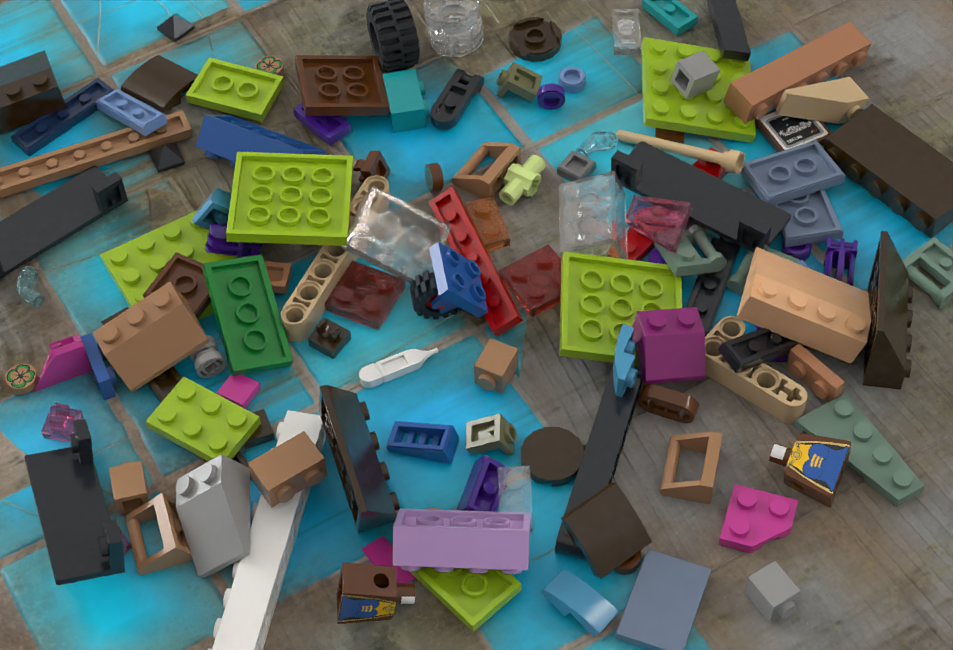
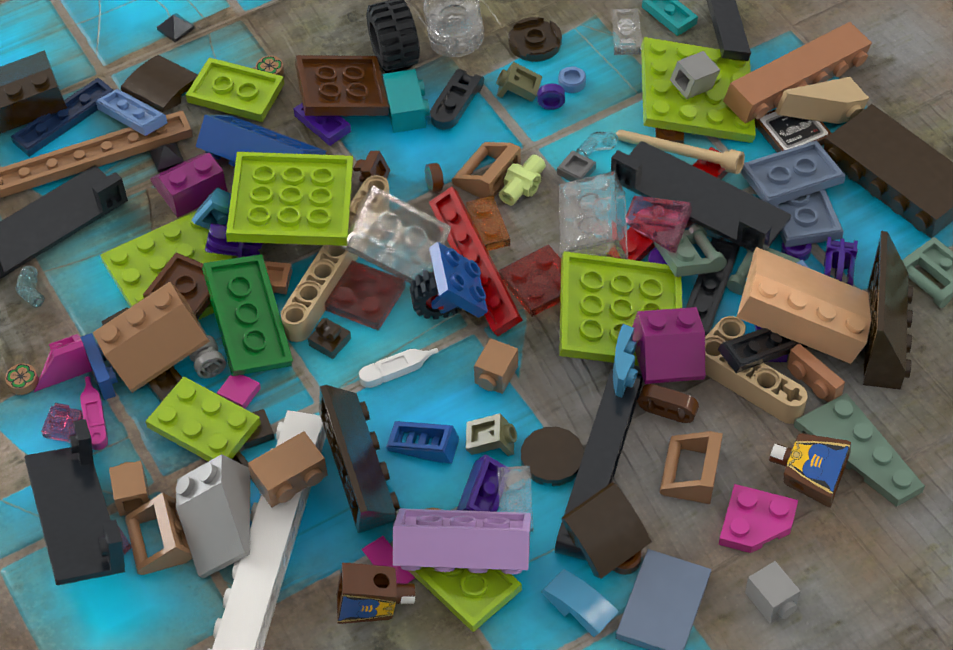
(94, 415): none -> dark pink piece
(190, 183): none -> magenta slope

